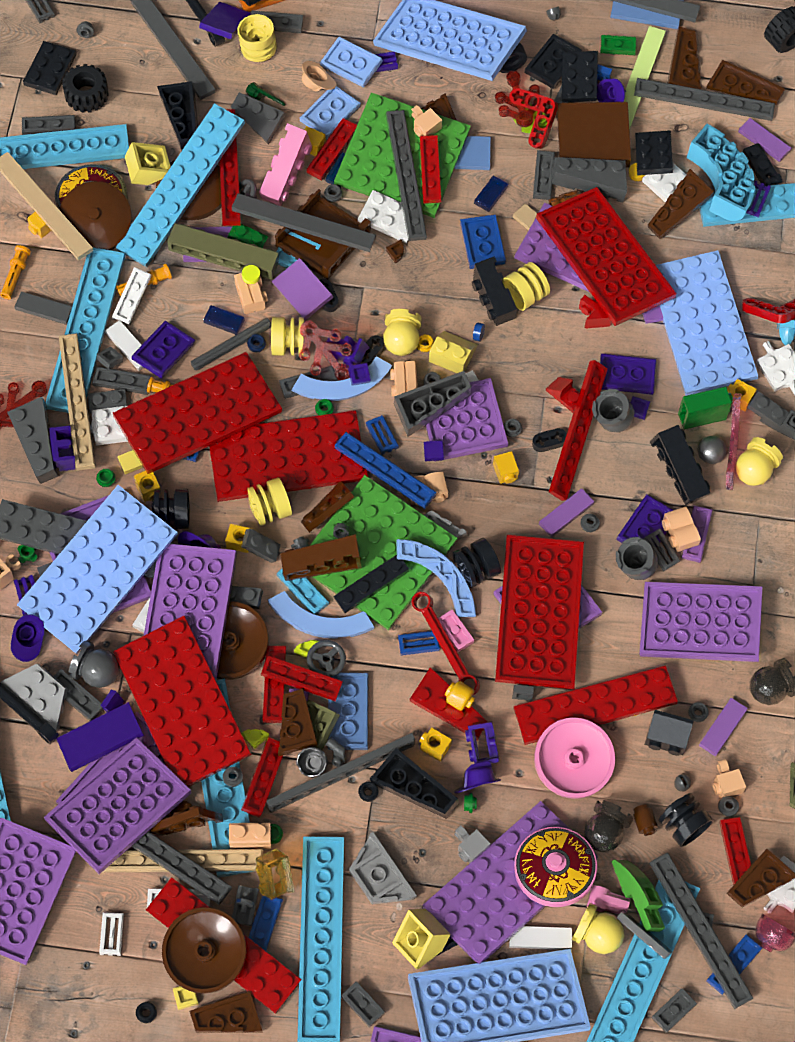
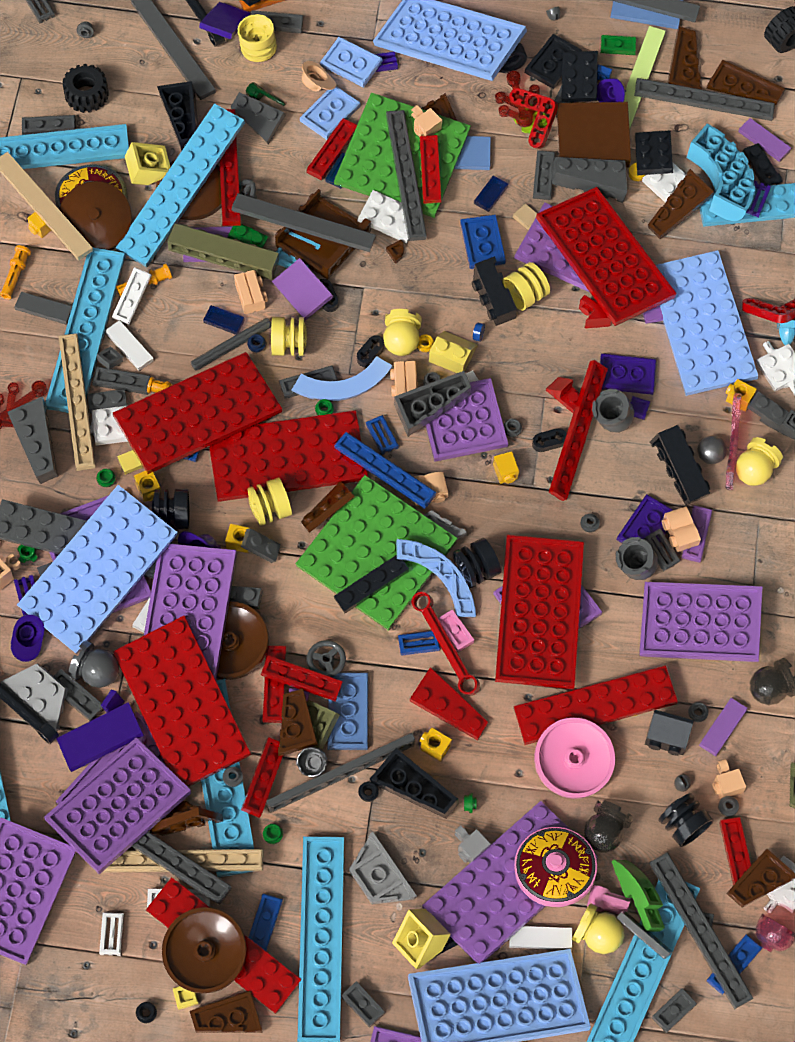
(49, 68): black plate -> none
(62, 448): dark purple window -> none
(163, 349): dark purple tile -> none
(245, 905): dark grey hips -> none
(250, 274): neon yellow tile -> none
(250, 836): light nougat brick -> none
(255, 736): neon yellow tile -> none
(264, 871): clear yellow window -> none
(286, 165): bright pink wedge -> none
(300, 543): dark grey plate -> none
(302, 649): neon yellow tile -> none
(306, 593): medium azure tile -> none
(317, 140): yellow brick -> none
(318, 625): light blue tile -> none
(321, 558): reddish brown wedge -> none
(324, 348): clear red plant -> none
(333, 189): dark grey plate -> none
(337, 530): dark grey hinge -> none
(338, 752): dark grey arm -> none
(358, 348): dark purple window -> none
(359, 374): dark purple plate -> none
(433, 451): dark purple tile -> none
(460, 695): yellow head -> none
(477, 775): dark purple piece -> none
(491, 742): dark purple window -> none
(523, 692): dark grey plate -> none
(563, 197): dark orange plate -> none
(566, 512): medium lavender tile -> none
(645, 820): reddish brown brick -> none
(705, 408): green brick -> none

